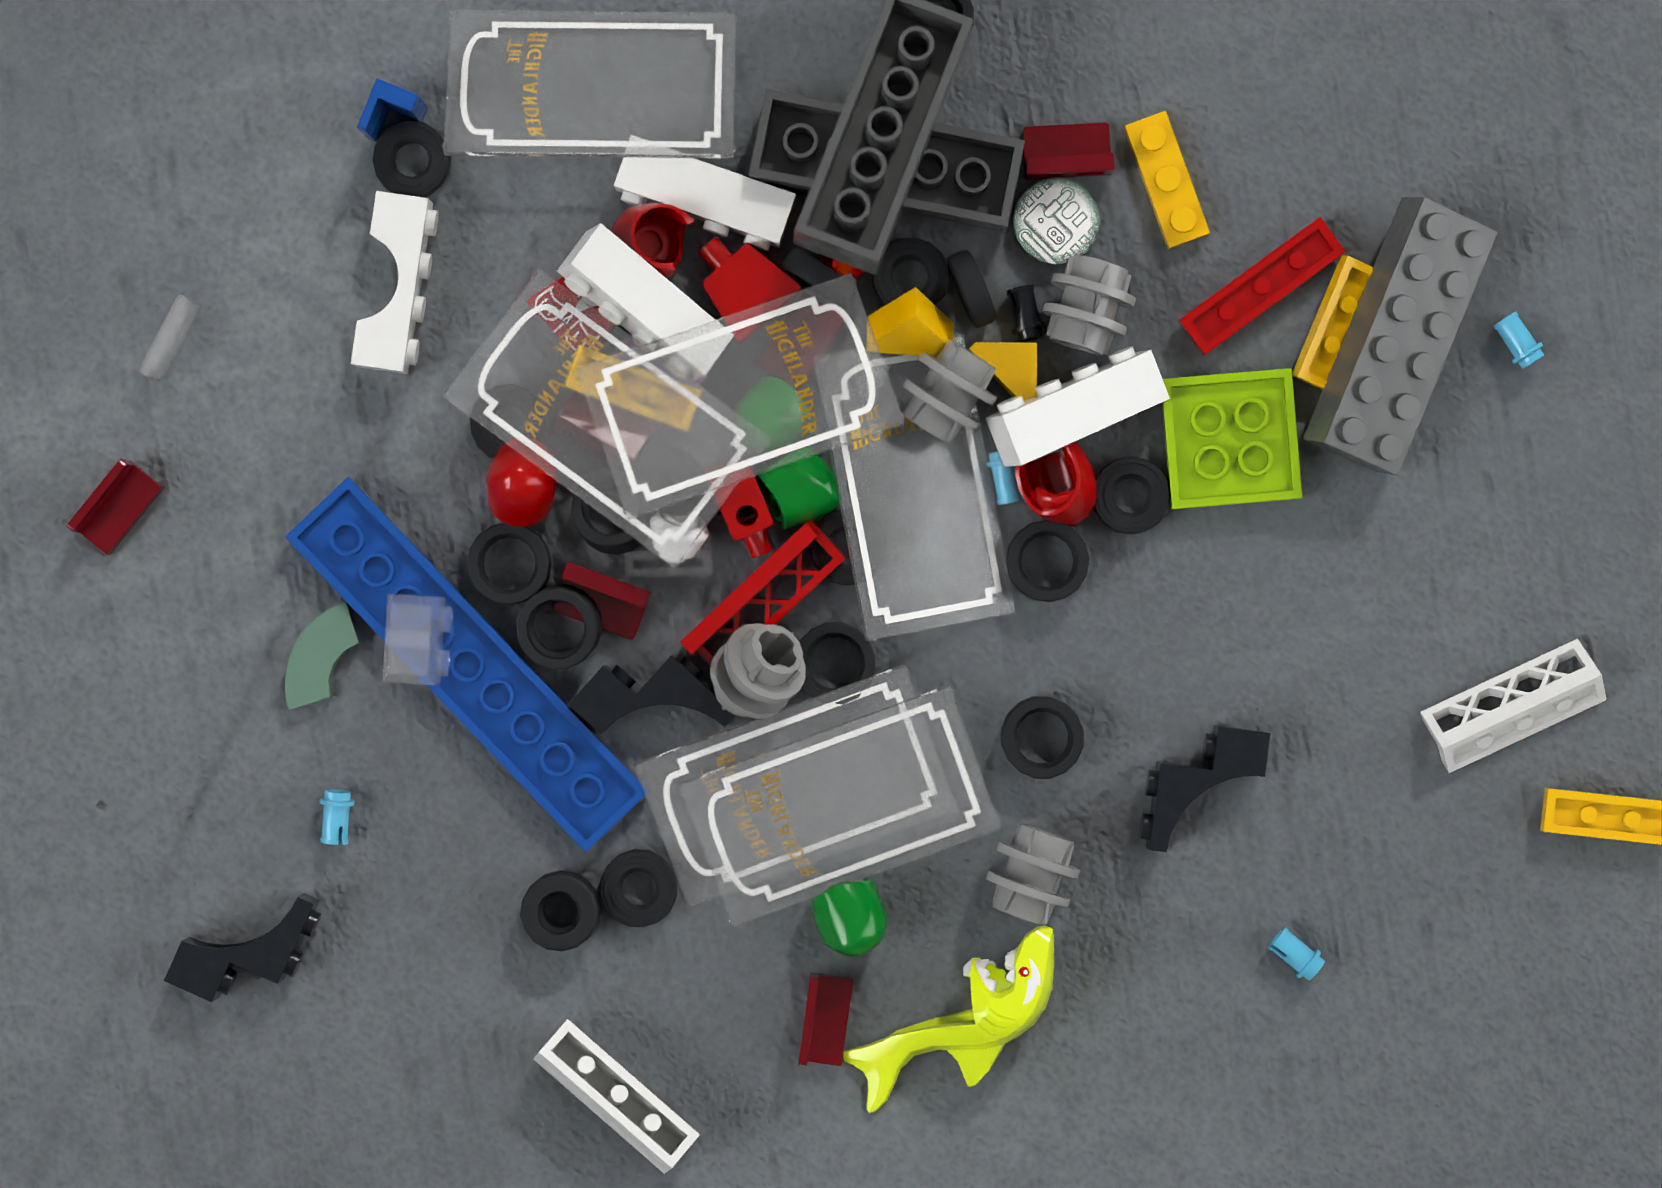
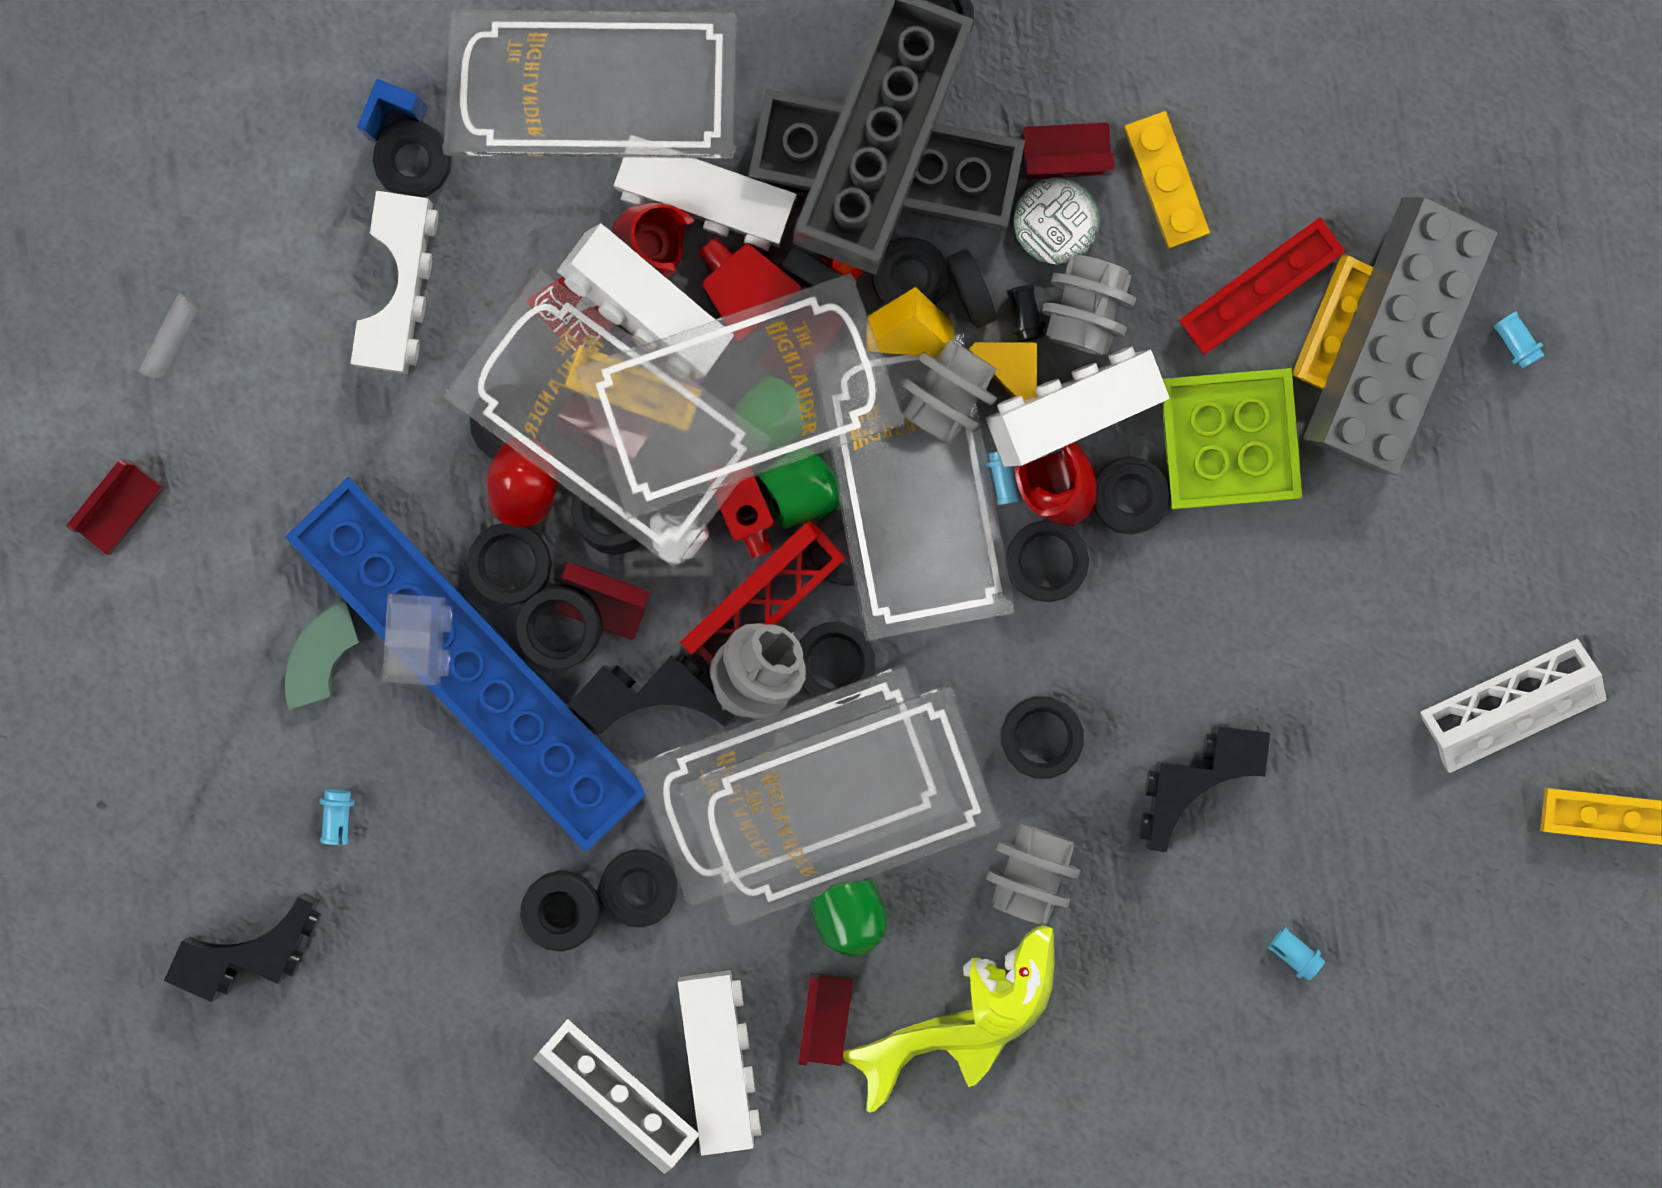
(717, 1063): none -> white brick

